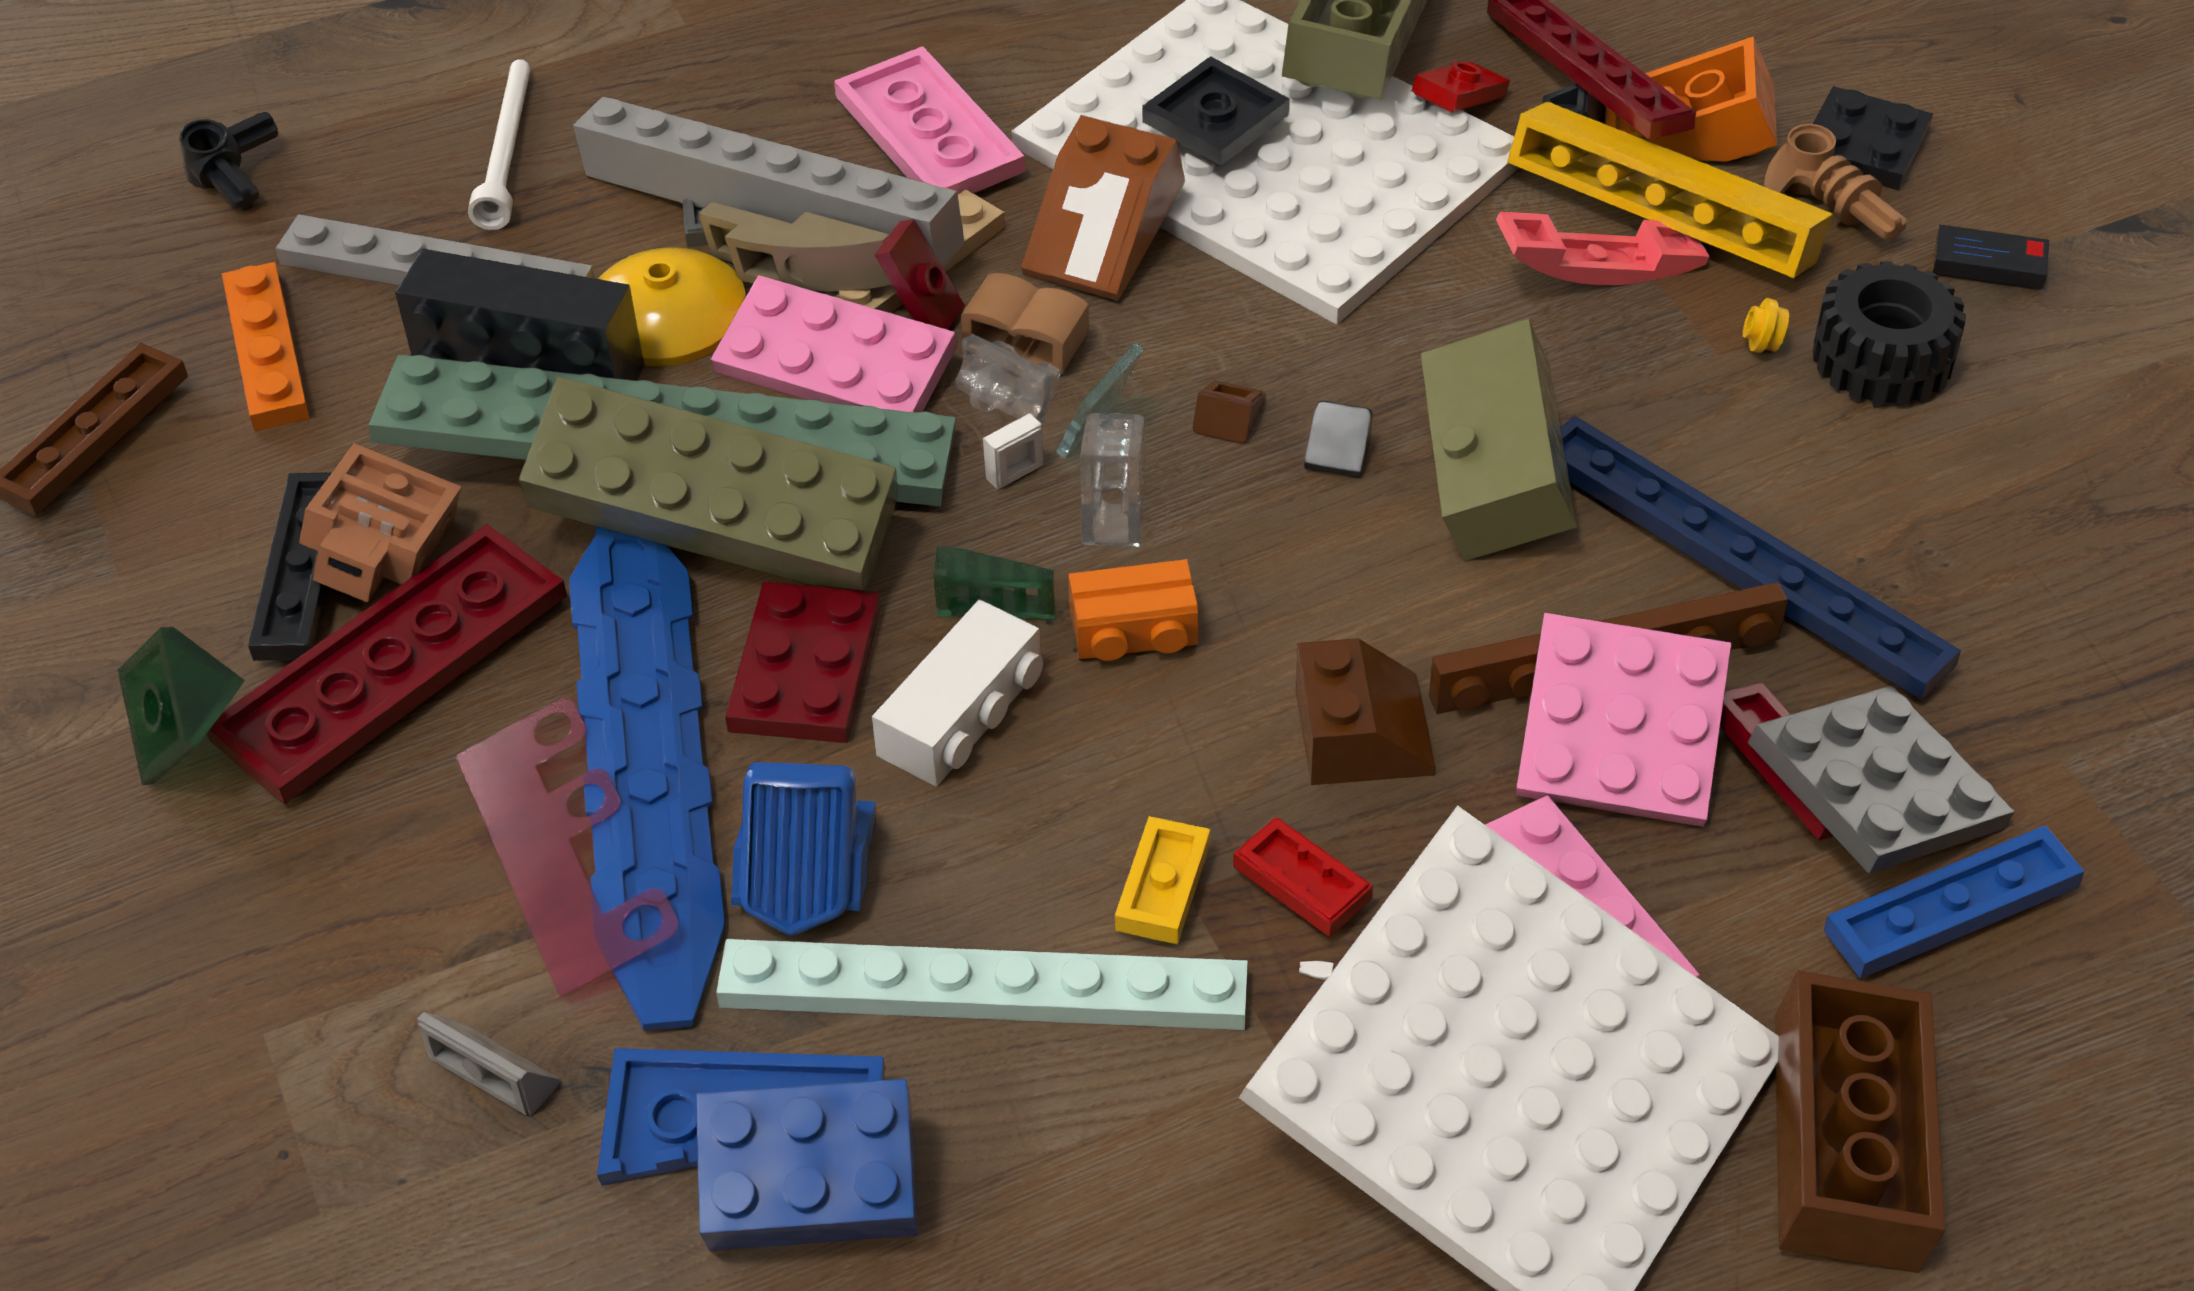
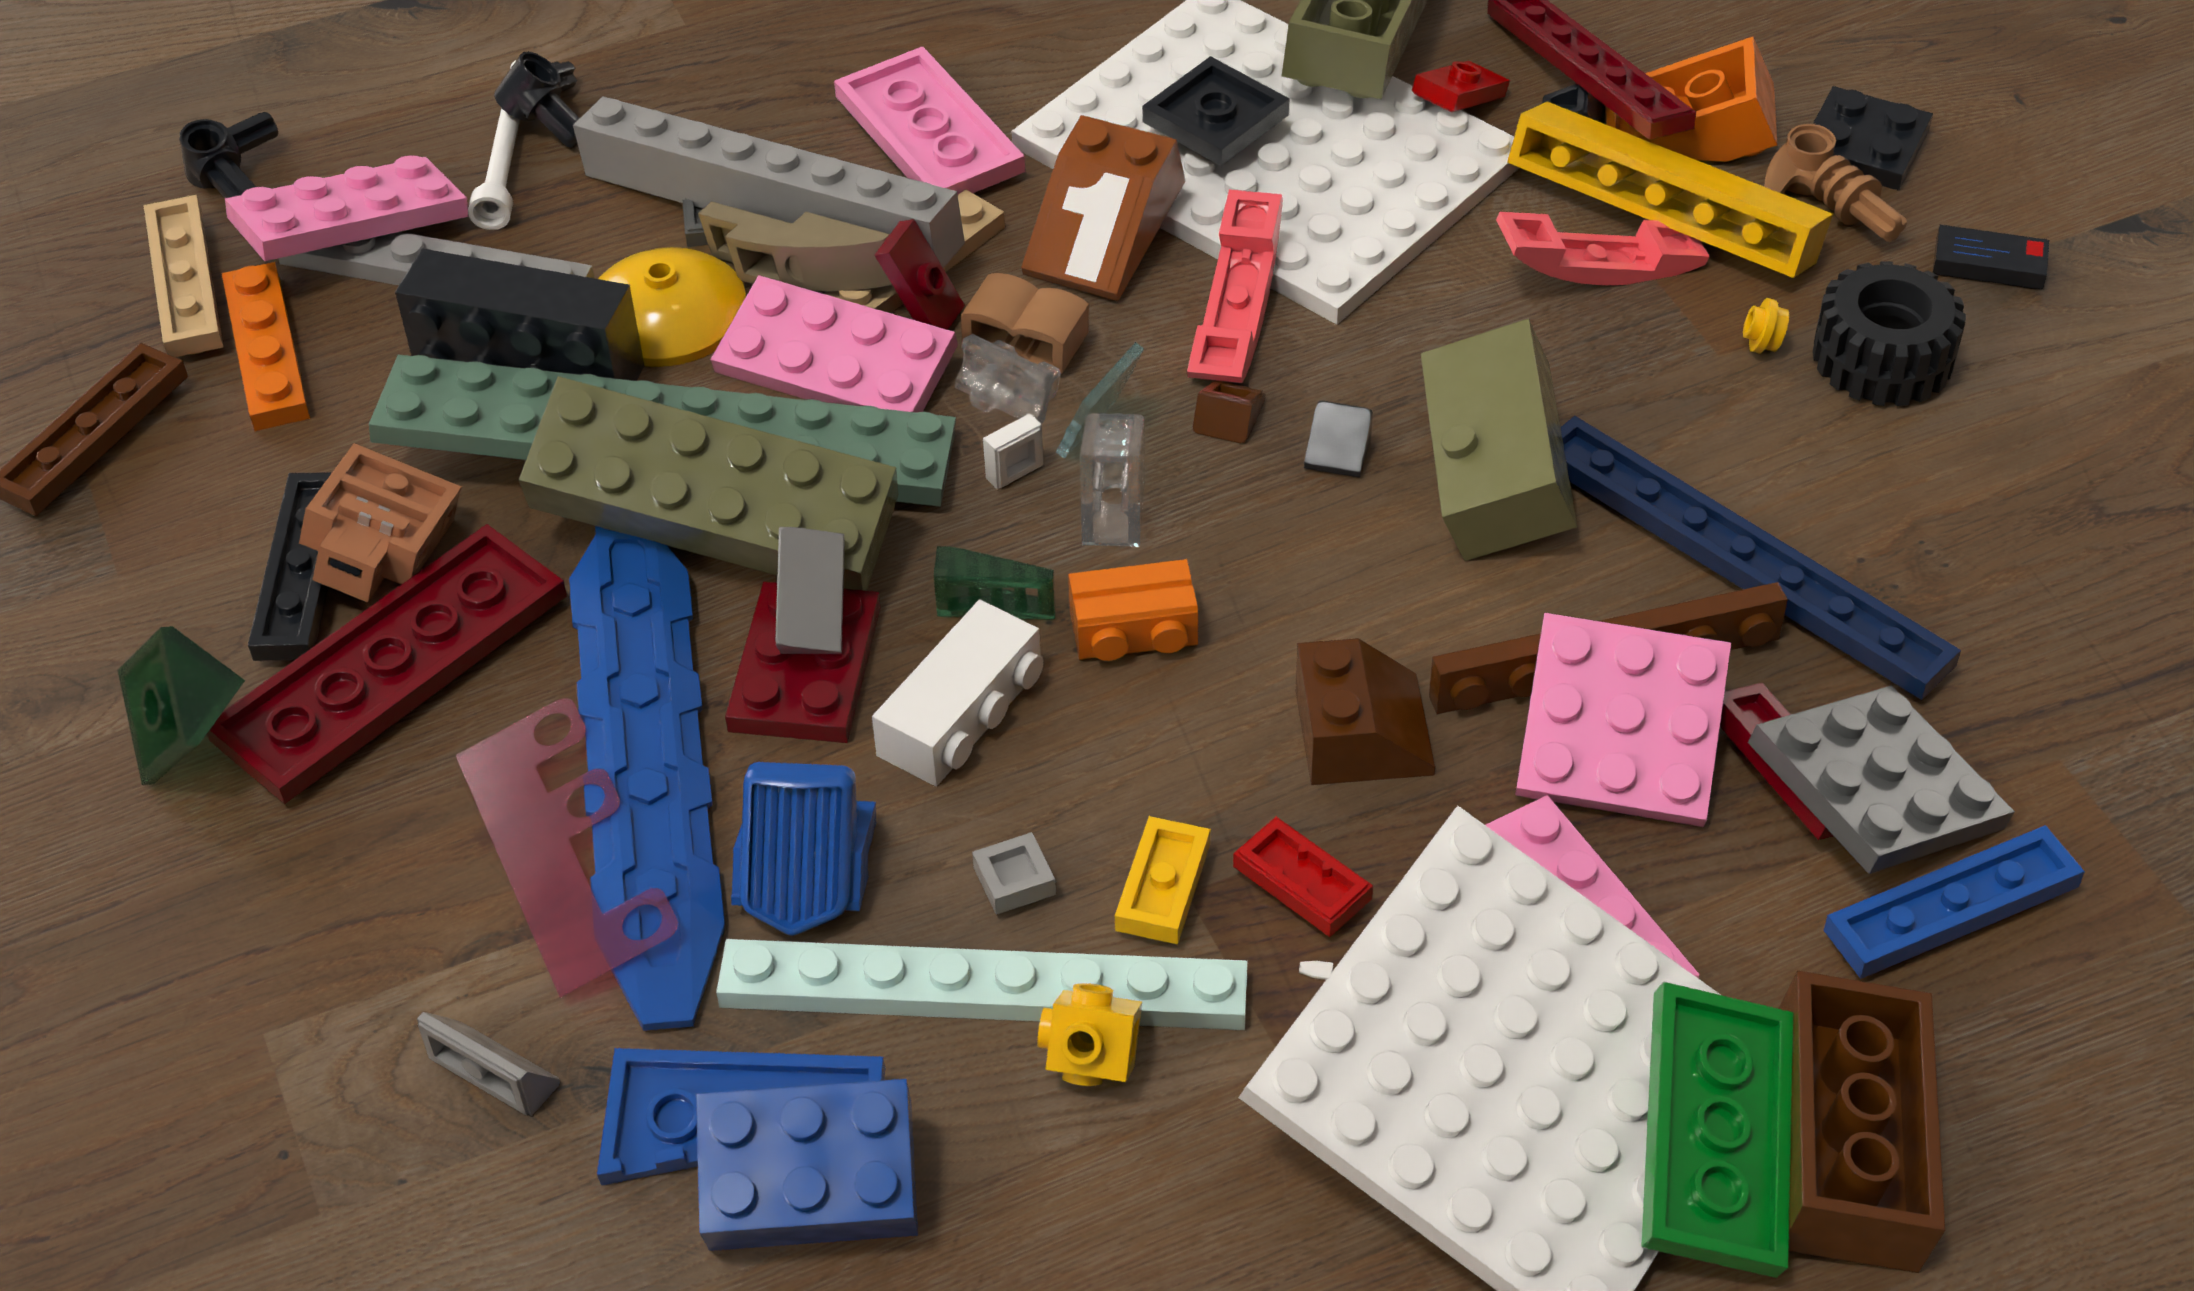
(182, 277): none -> tan plate
(345, 207): none -> bright pink plate
(533, 92): none -> black axle
(809, 591): none -> light grey slope
(1014, 873): none -> light grey plate
(1109, 1022): none -> yellow brick
(1239, 287): none -> coral slope
(1719, 1131): none -> green plate

